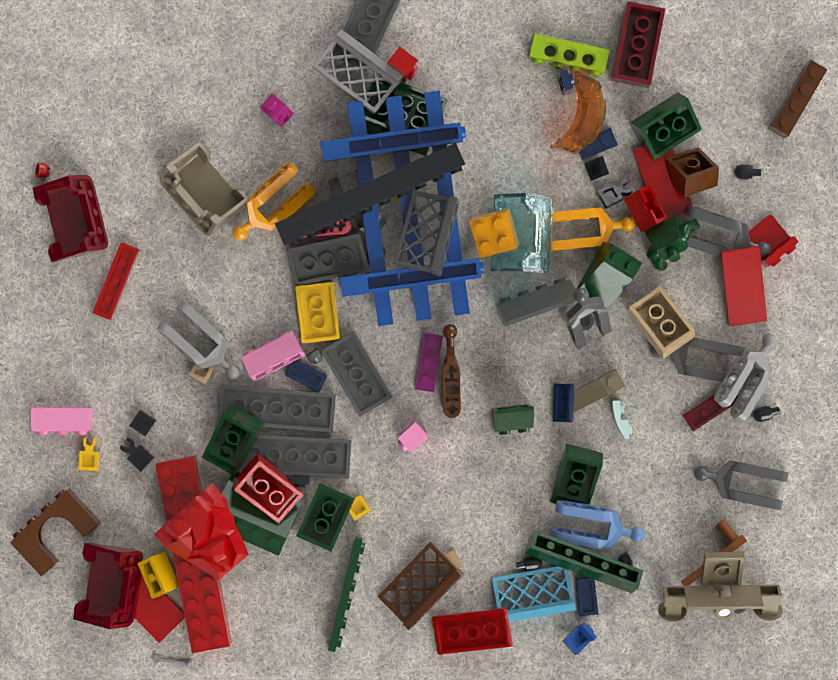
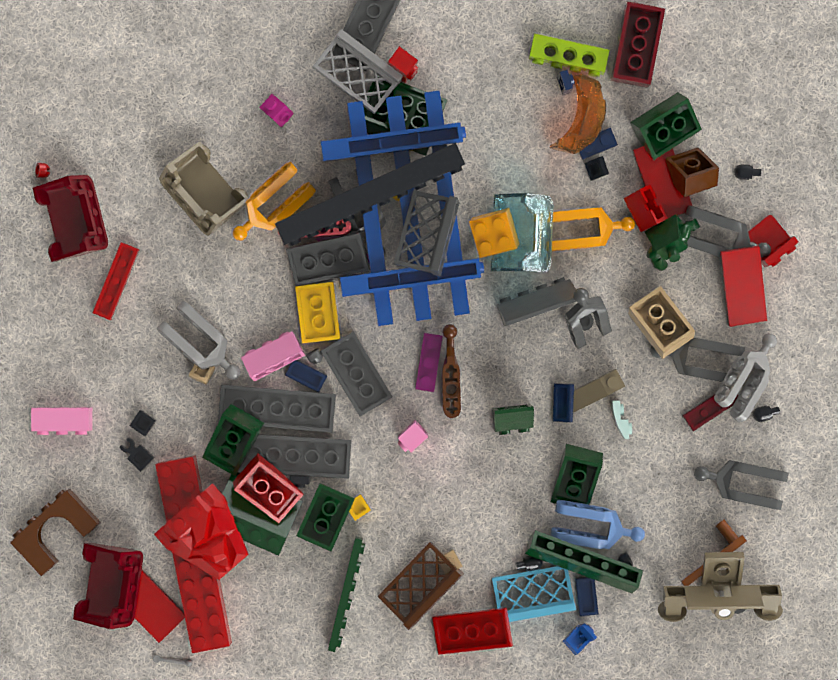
(89, 458): yellow plate -> none
(158, 574): yellow brick -> none
(609, 273): dark green slope -> none
(612, 195): plate -> none
(797, 99): reddish brown brick -> none

